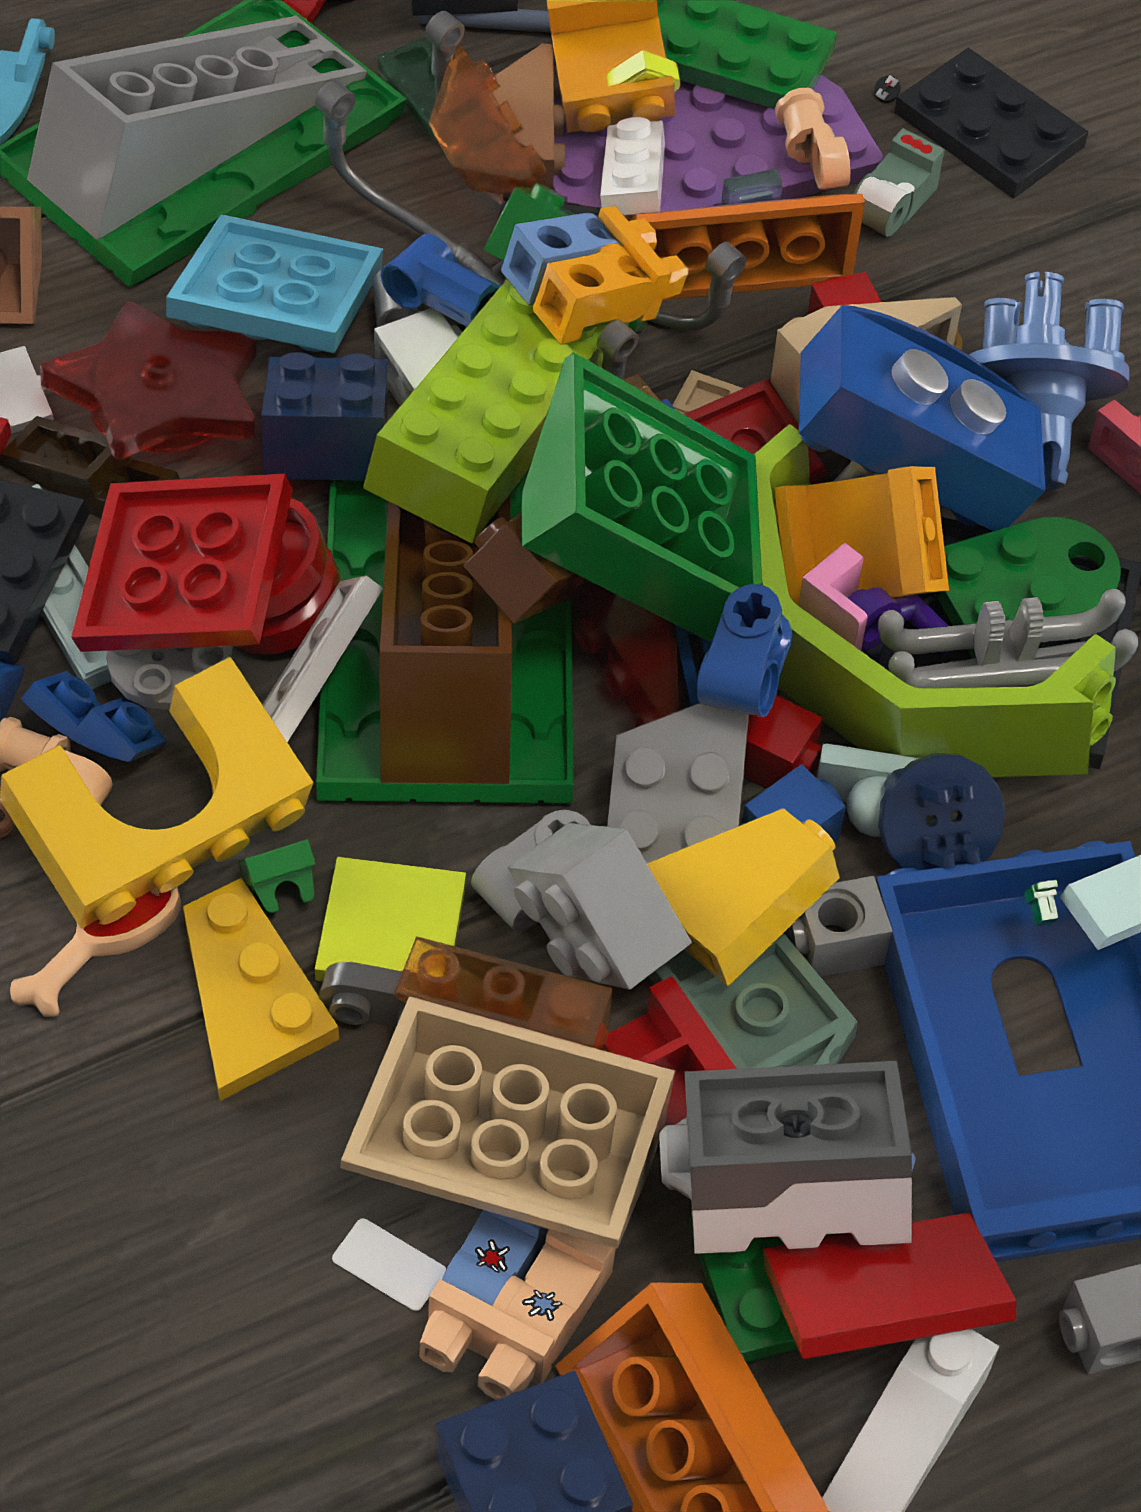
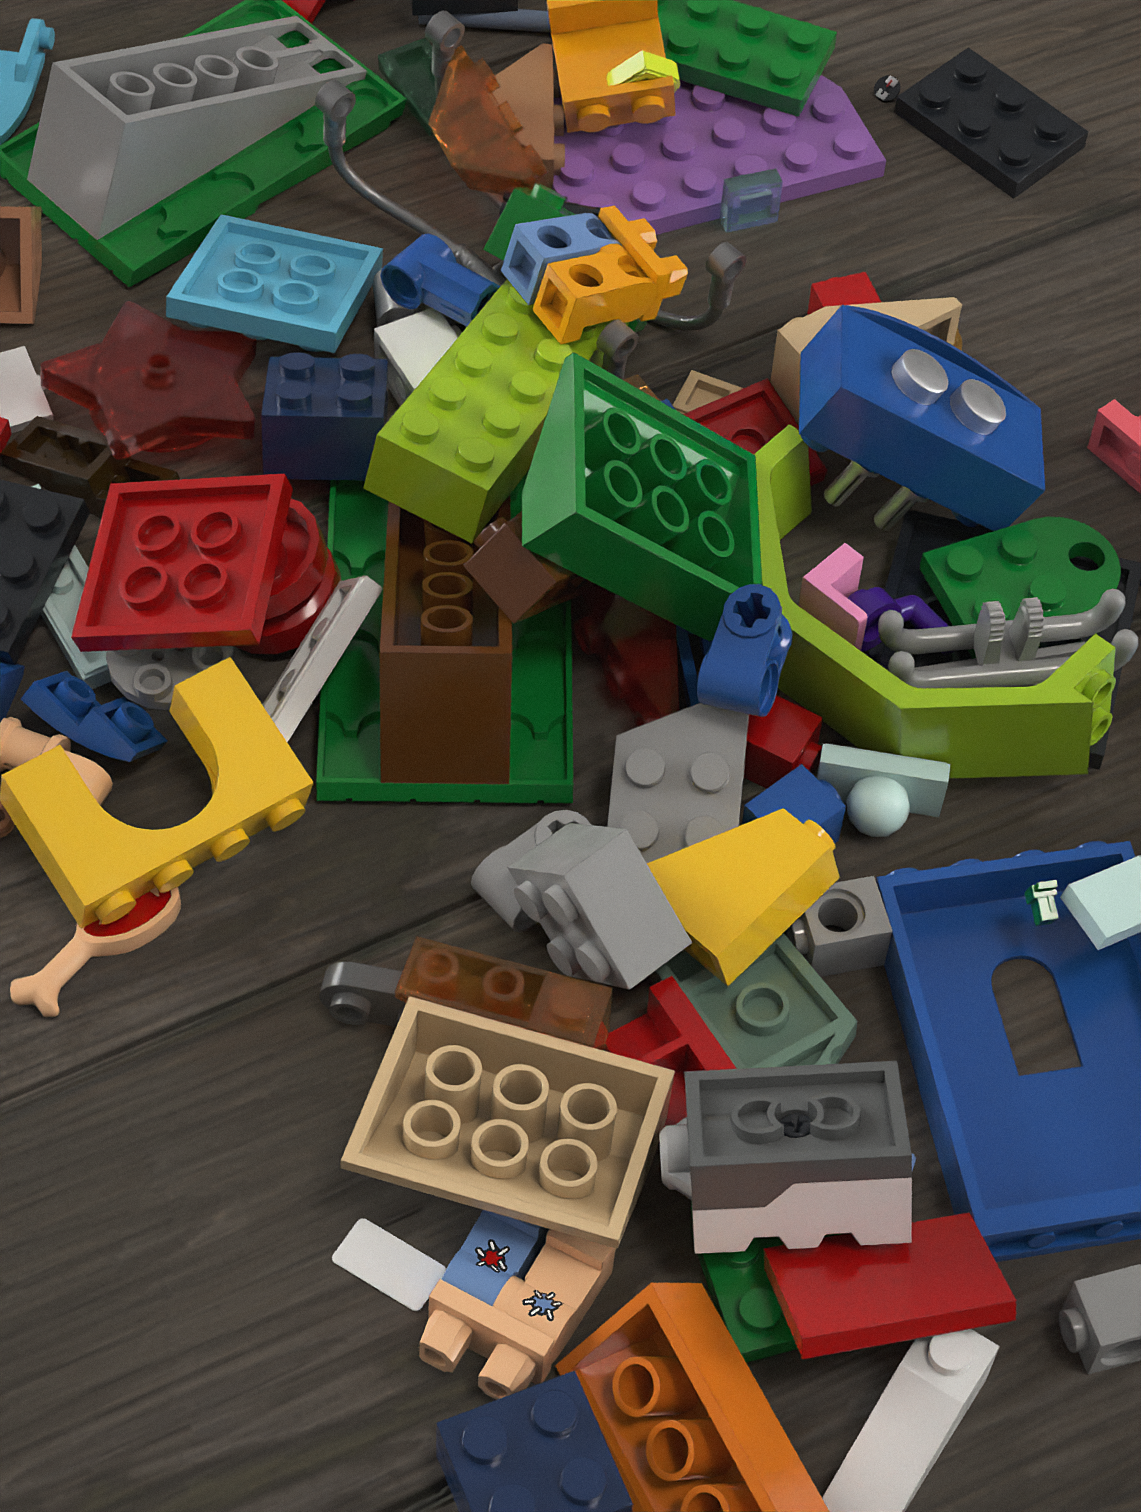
(251, 991): yellow wing -> none
(284, 864): green tile -> none
(381, 910): neon yellow tile -> none
(633, 166): white plate -> none
(783, 240): orange slope -> none
(812, 139): light nougat connector -> none
(883, 517): light orange panel -> none
(900, 182): sand green leg -> none
(938, 787): dark blue plate -> none
(1050, 369): medium blue piece -> none

